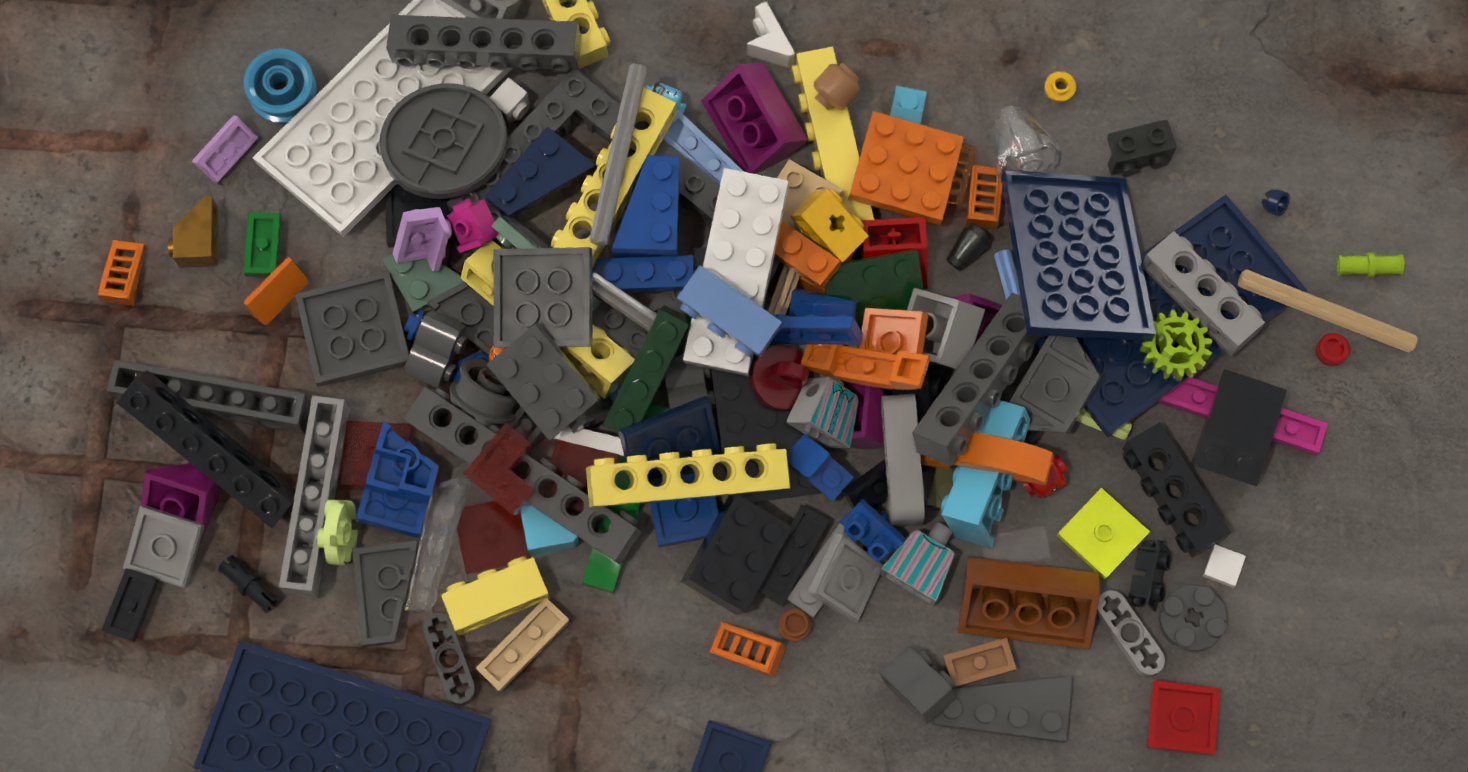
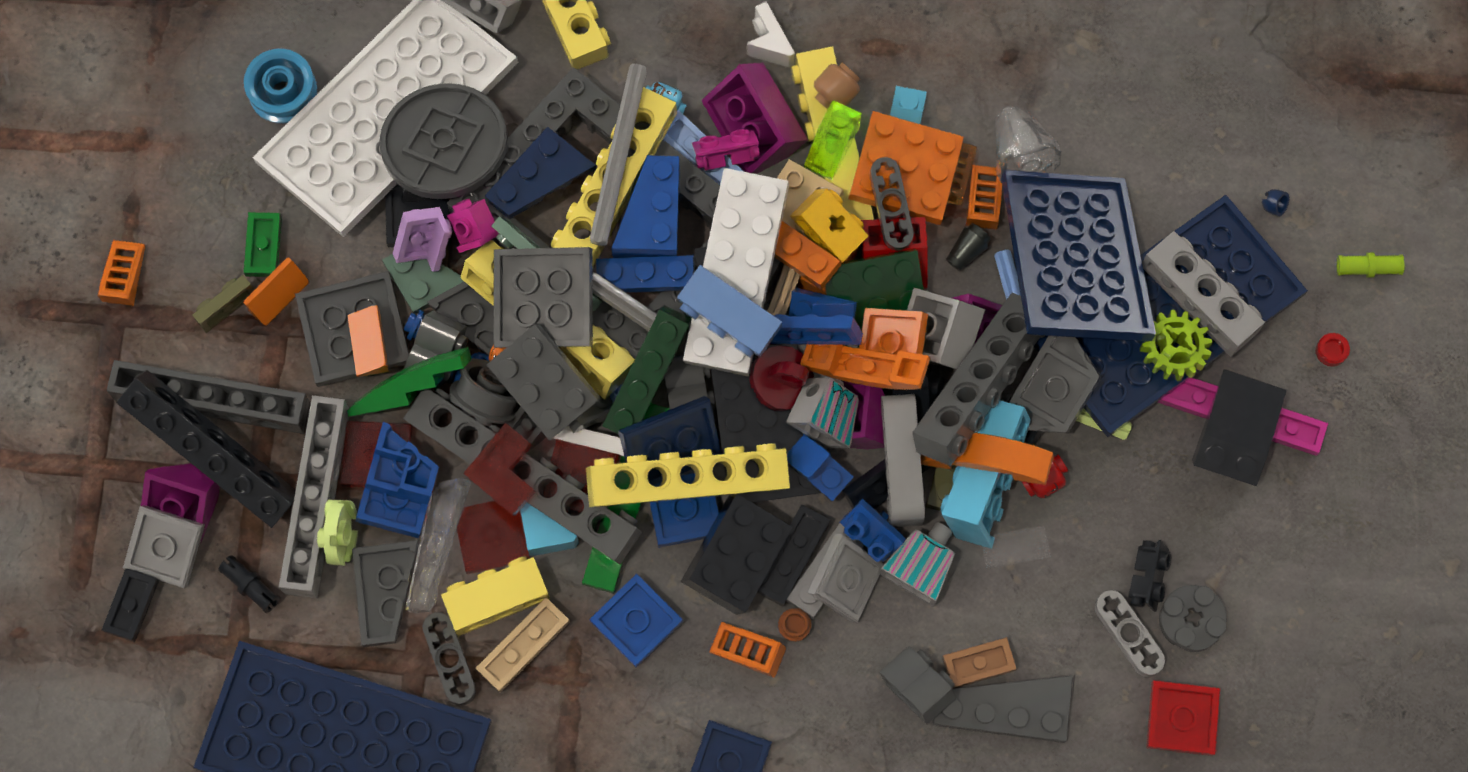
(196, 236): pearl gold slope -> none
(214, 310): none -> olive plate
(225, 149): lavender plate -> none
(368, 341): none -> orange slope
(403, 386): none -> green slope
(439, 32): dark grey brick -> none
(511, 101): white plate -> none
(636, 620): none -> blue plate
(740, 144): none -> dark pink hinge
(833, 139): none -> clear neon green slope
(894, 179): none -> dark grey beam
(1029, 602): dark orange slope -> none
(1056, 94): yellow plate -> none
(1103, 533): neon yellow plate -> none
(1140, 148): pearl dark grey bracket -> none
(1157, 444): black brick -> none
(1224, 566): white tile -> none
(1327, 311): tan axle -> none

